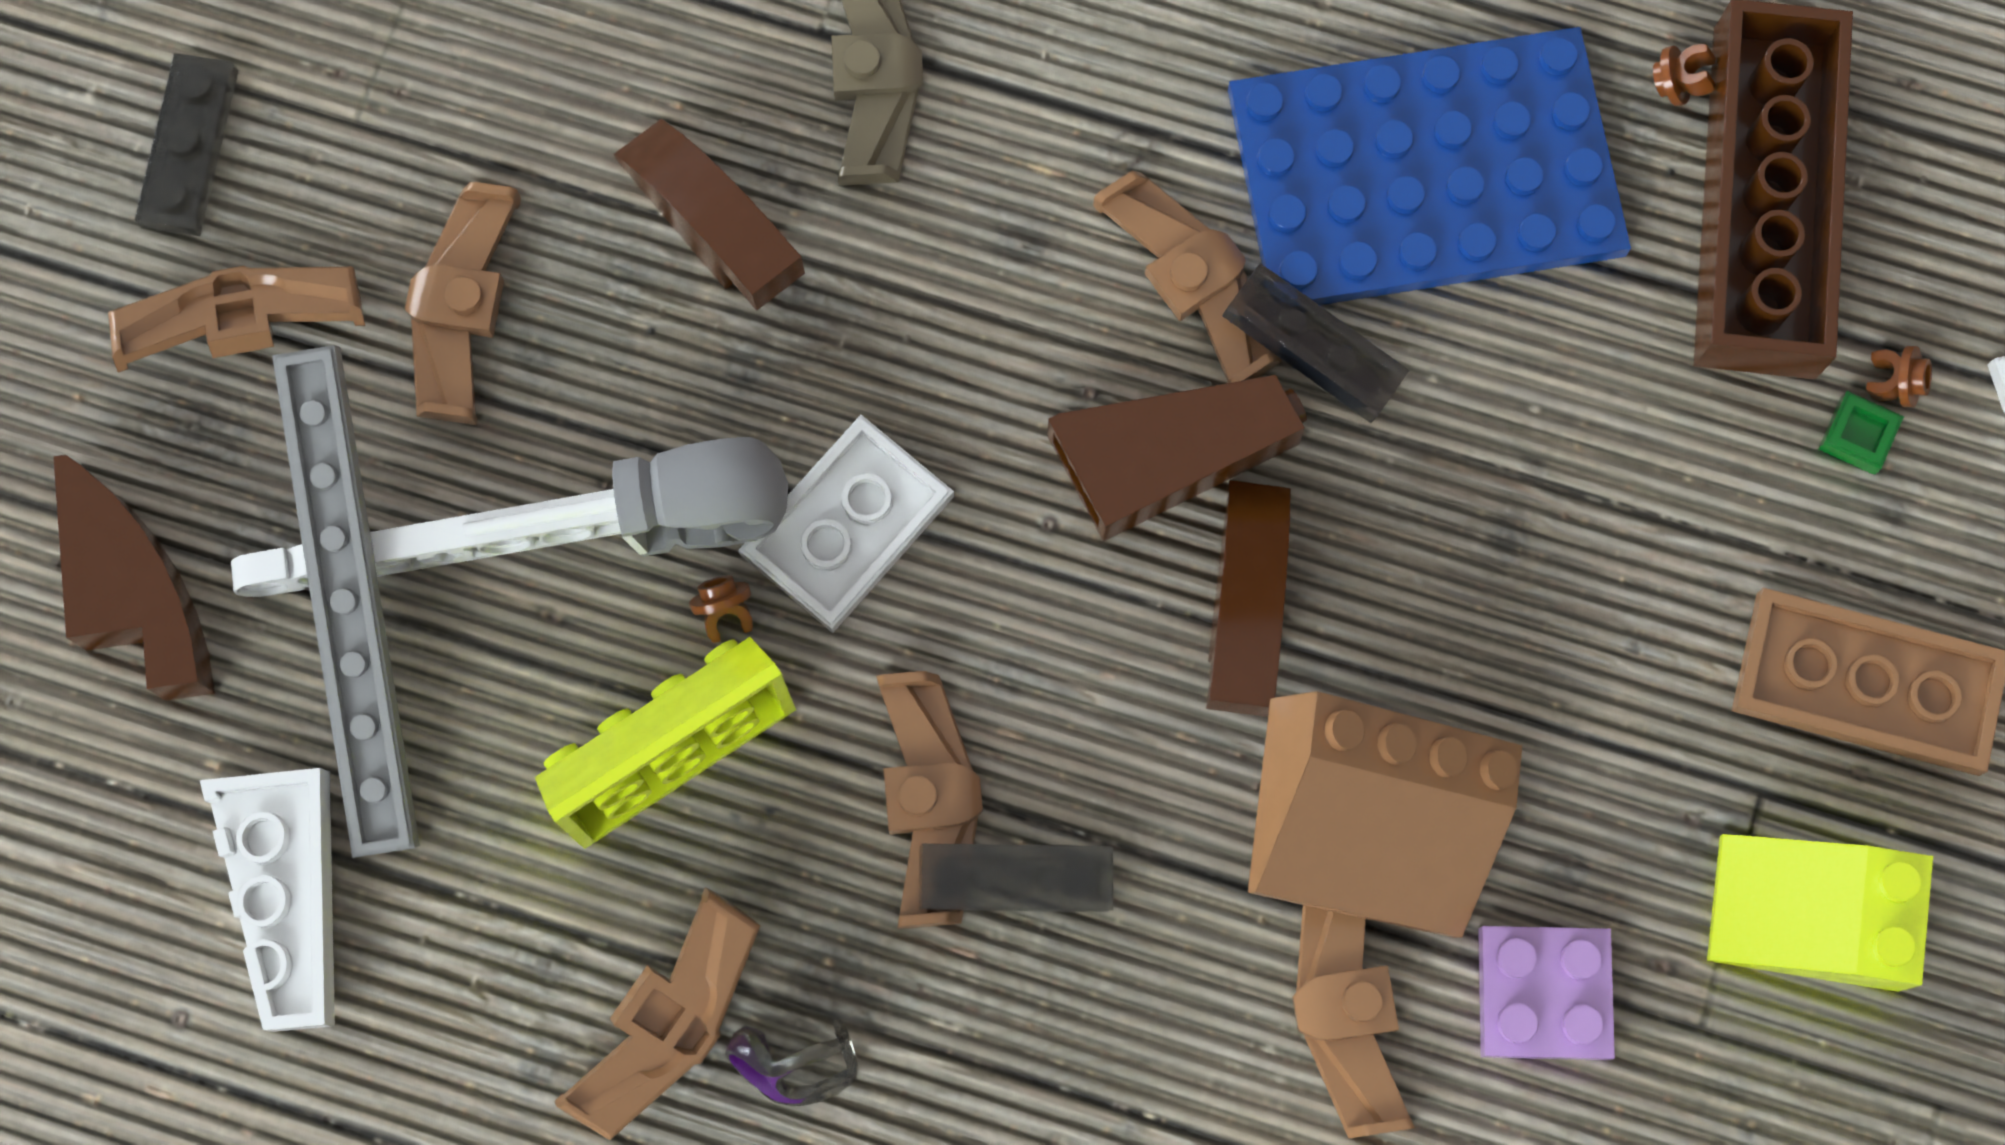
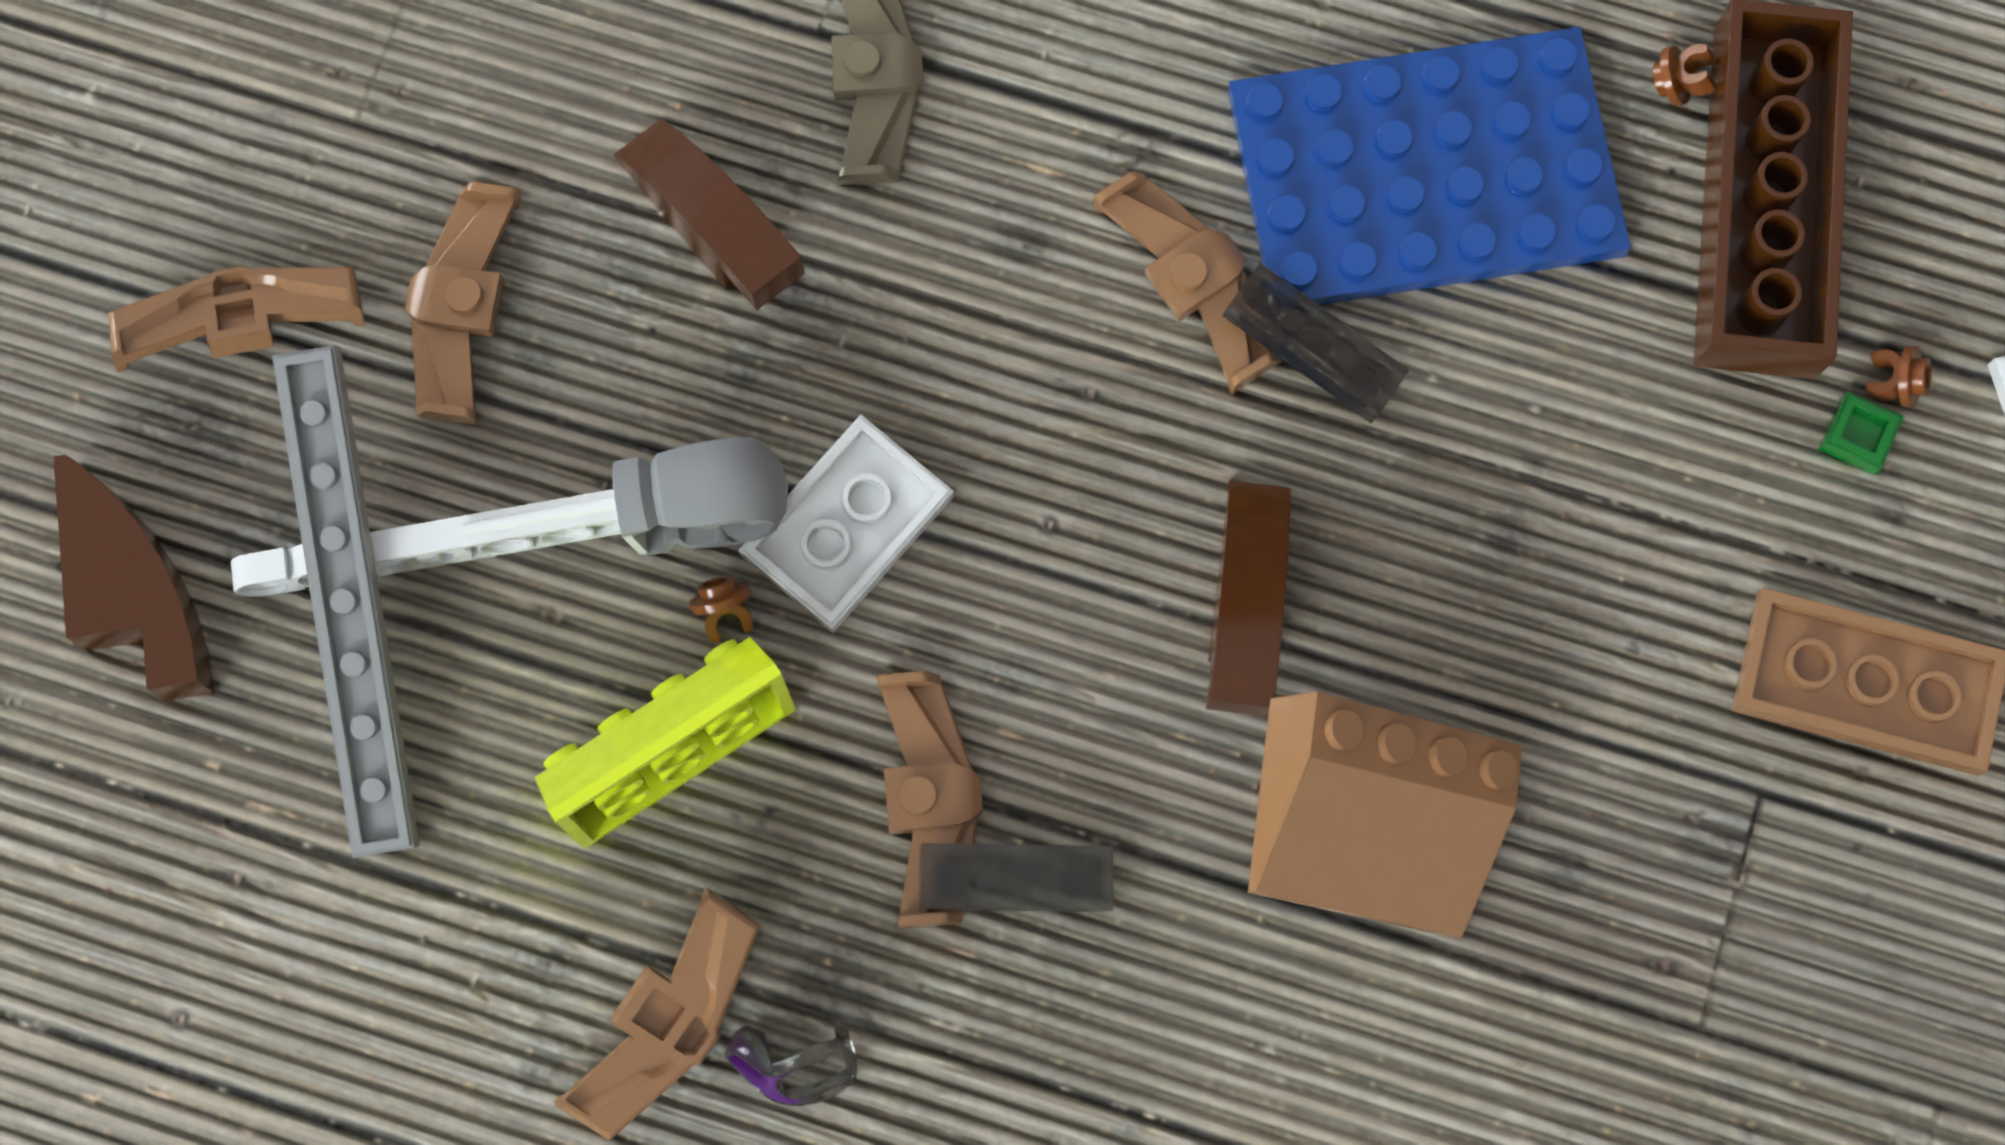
(186, 145): clear smoke plate -> none
(280, 873): white wing -> none
(1170, 447): reddish brown slope -> none
(1339, 1014): medium nougat plate -> none
(1546, 993): lavender plate -> none
(1821, 910): neon yellow slope -> none

